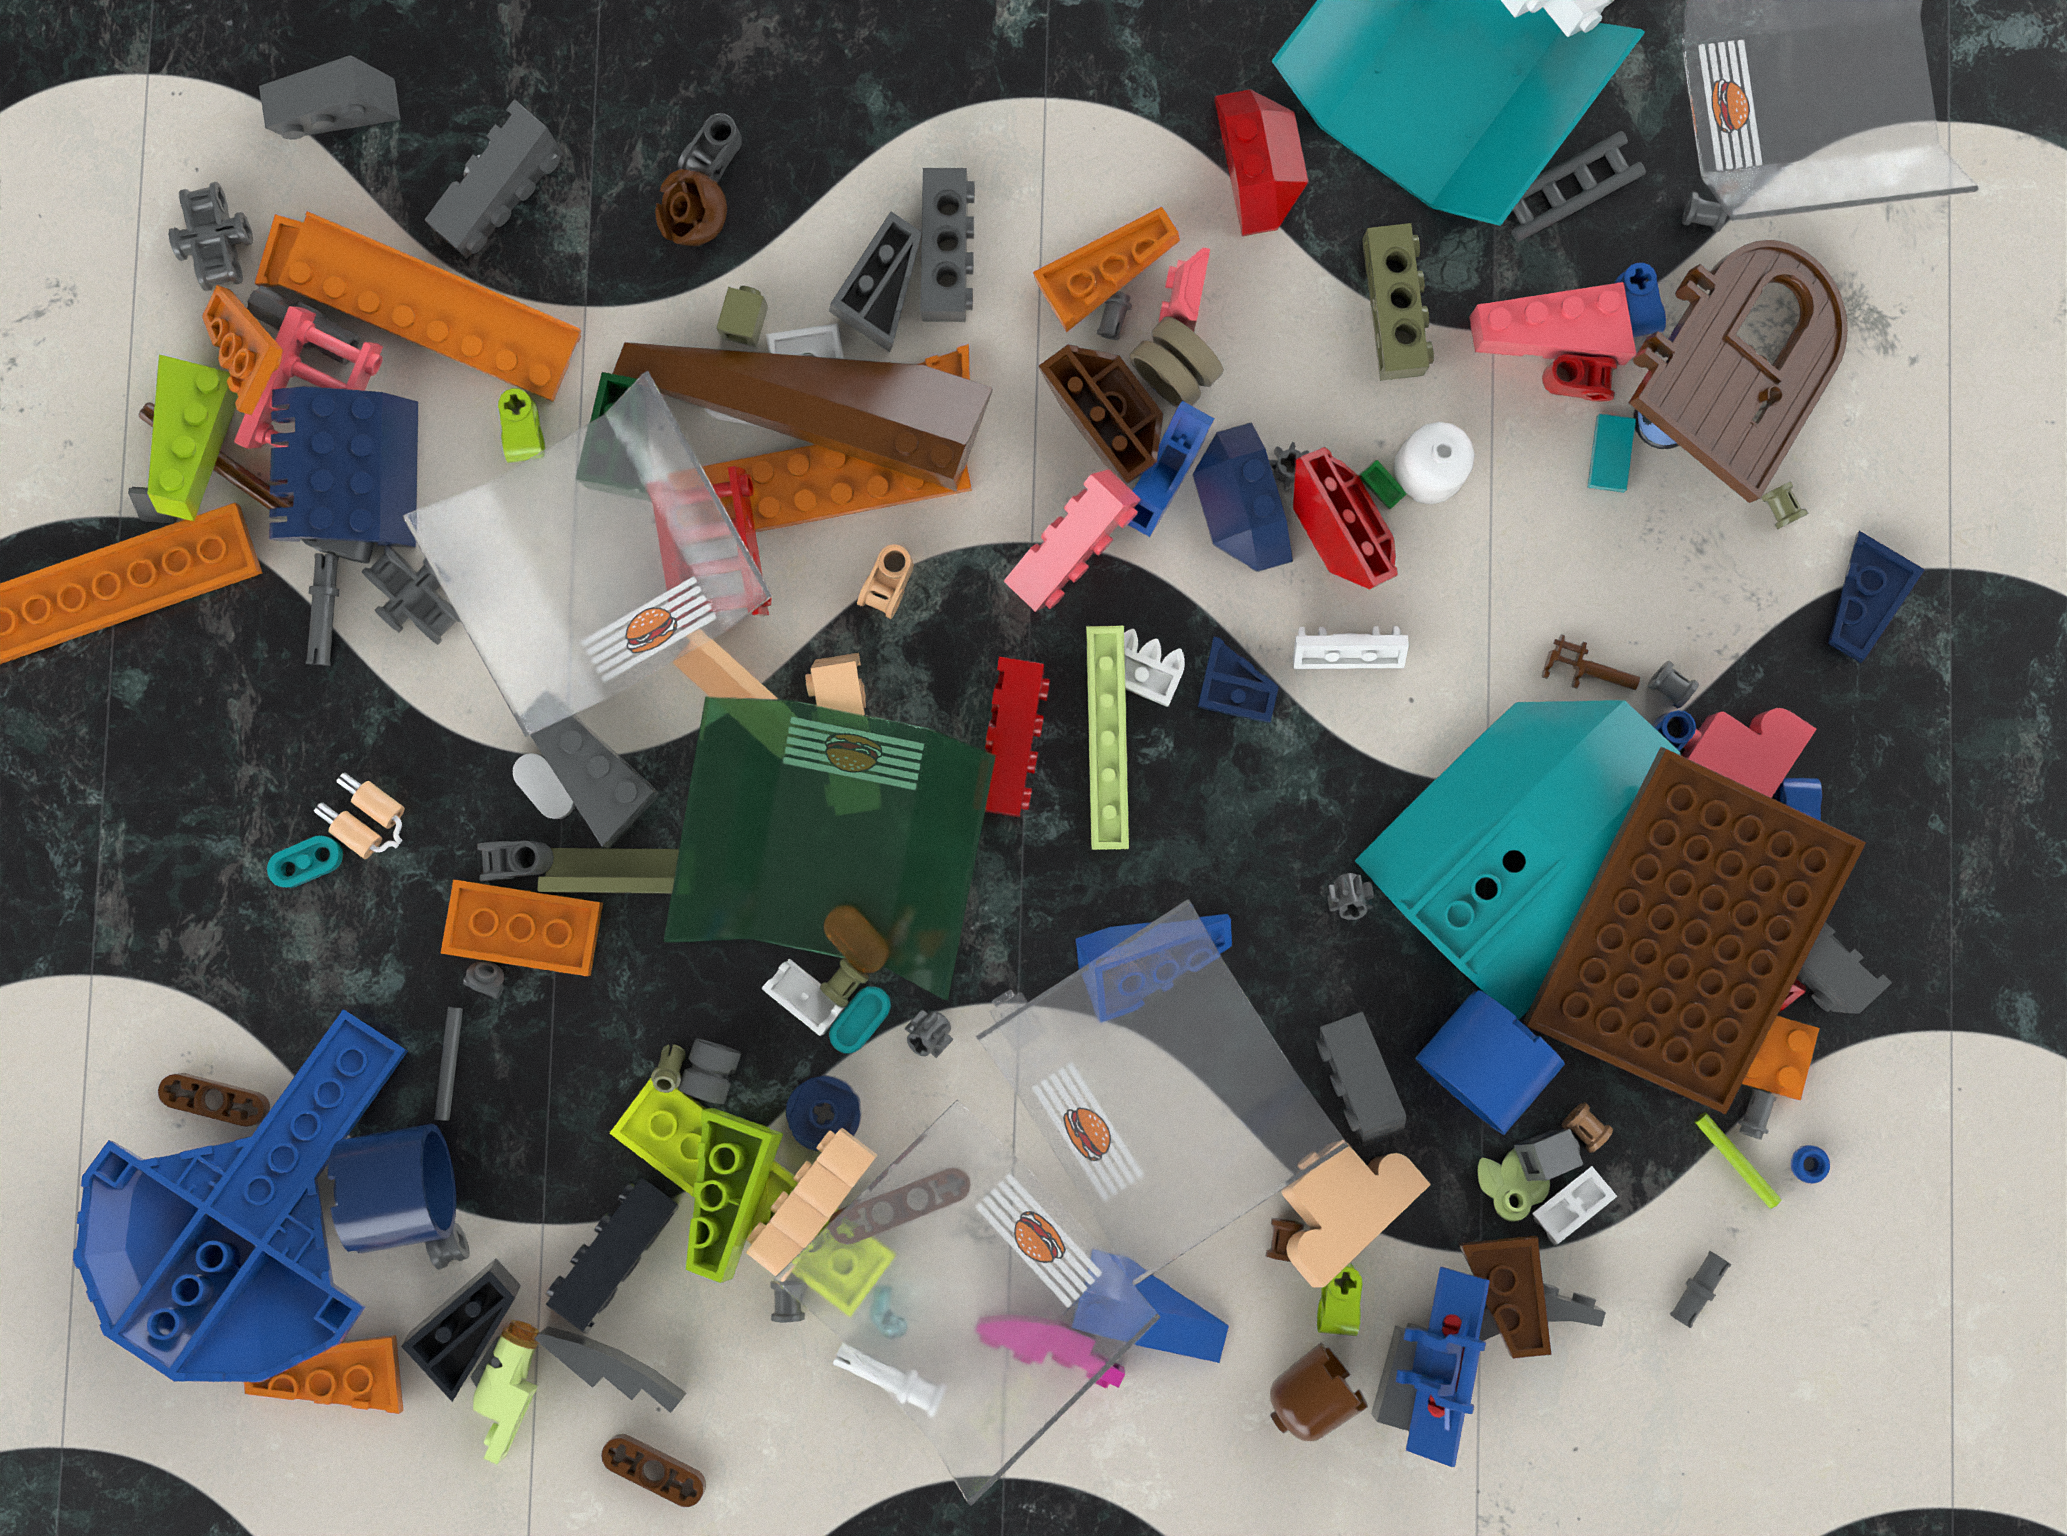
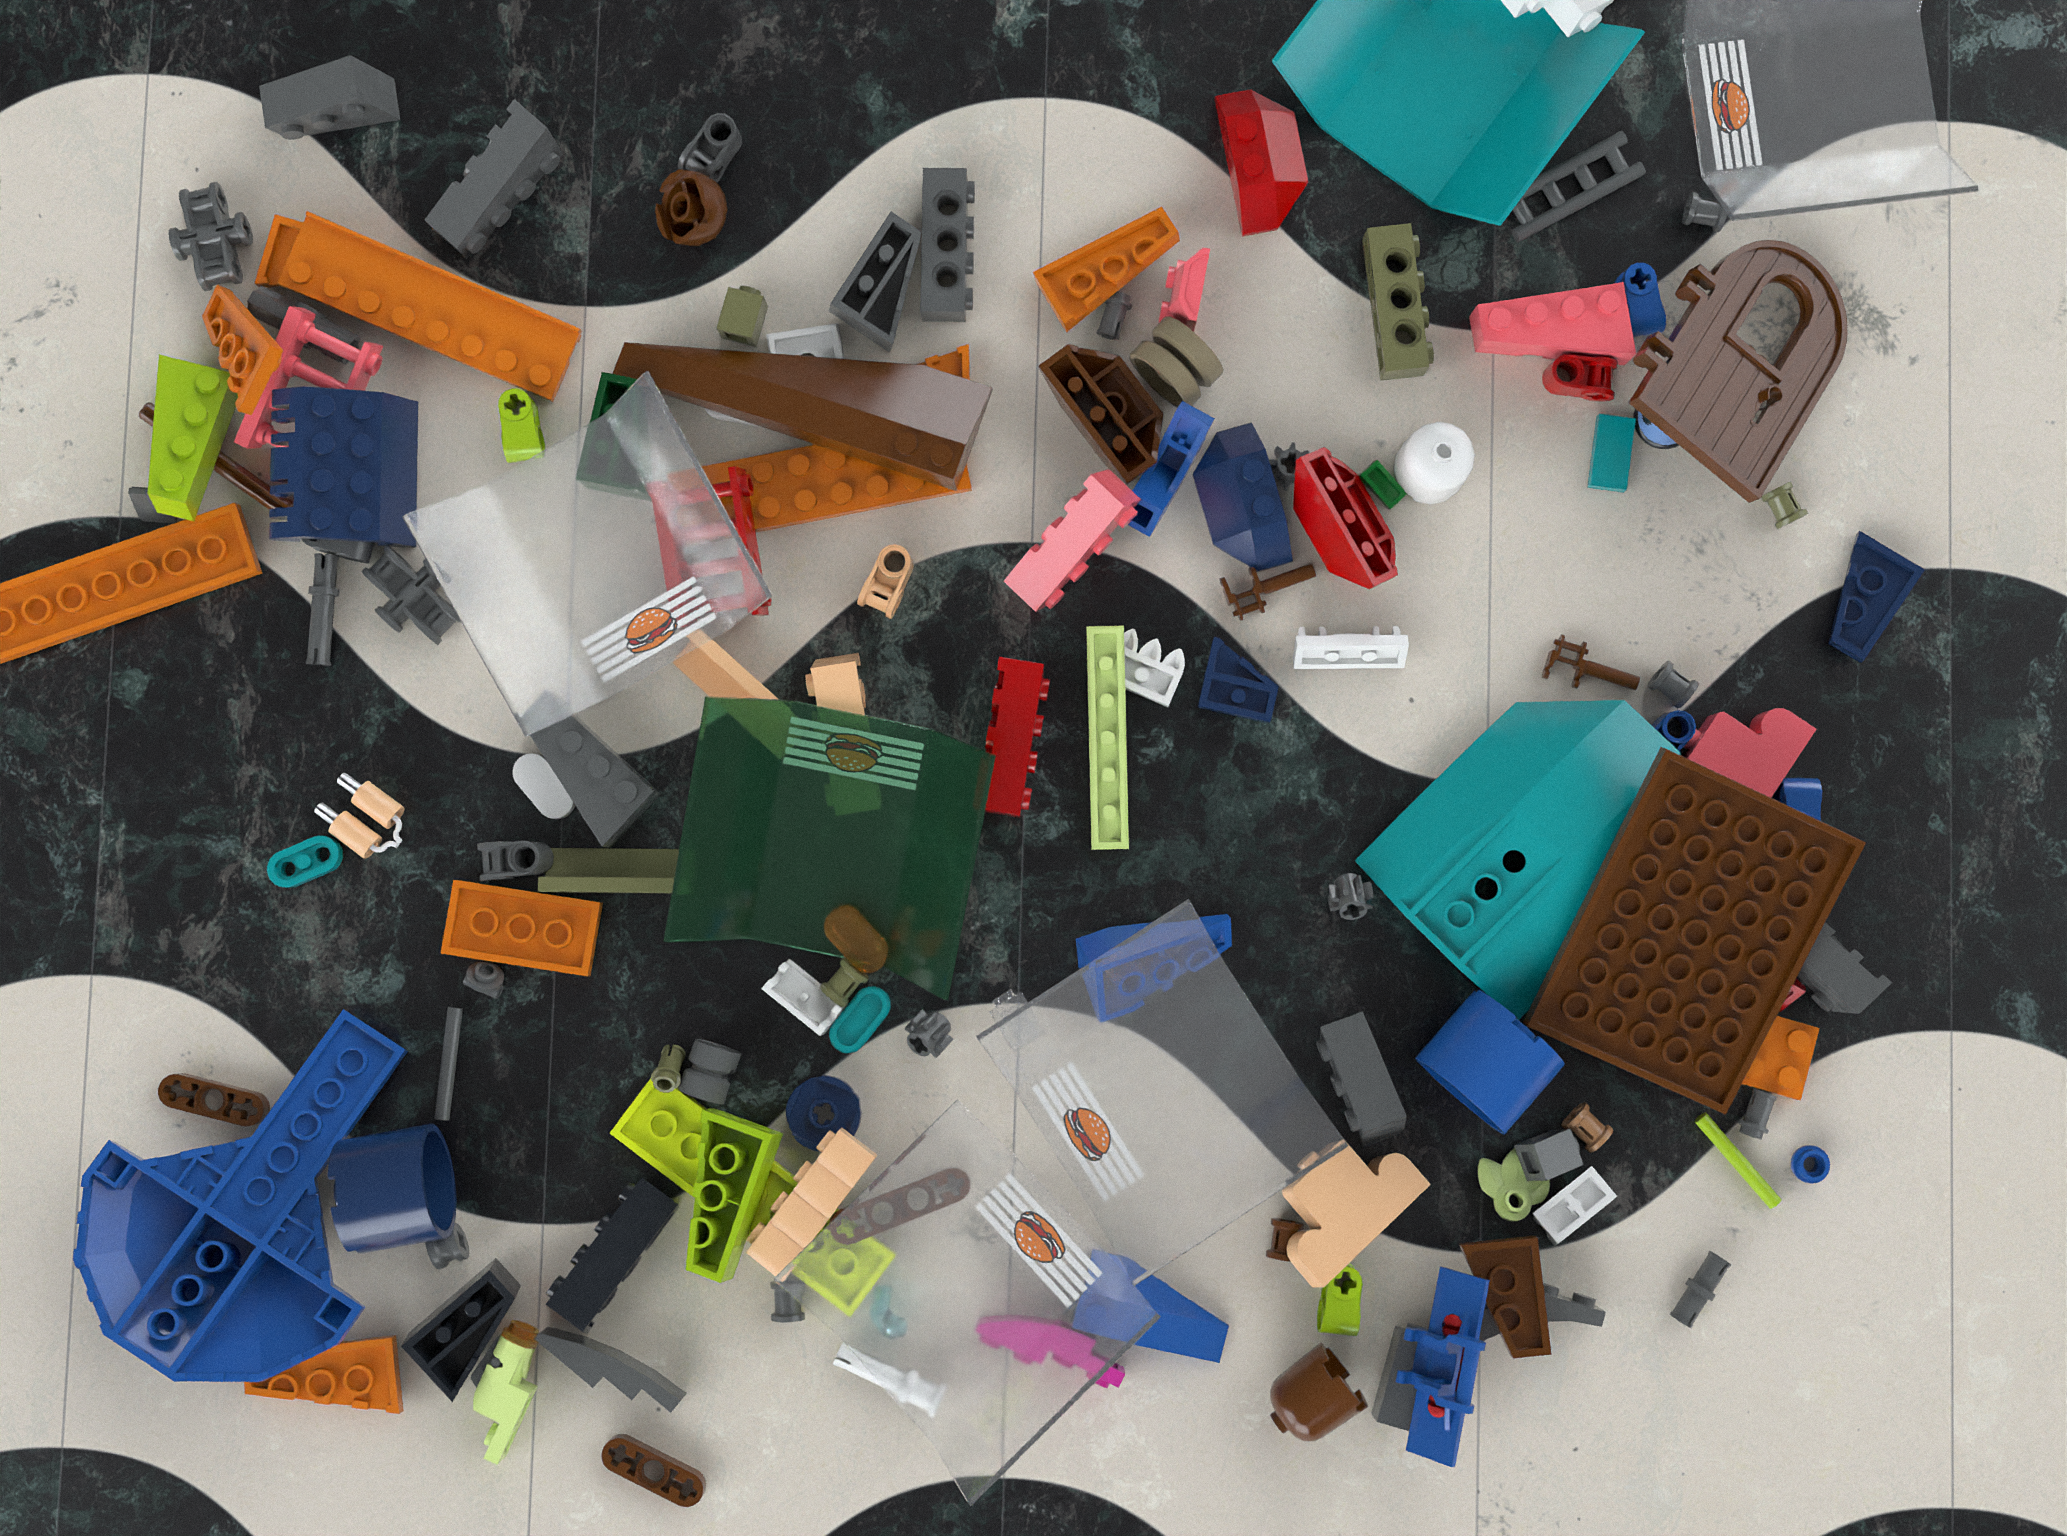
(1265, 587): none -> reddish brown piece

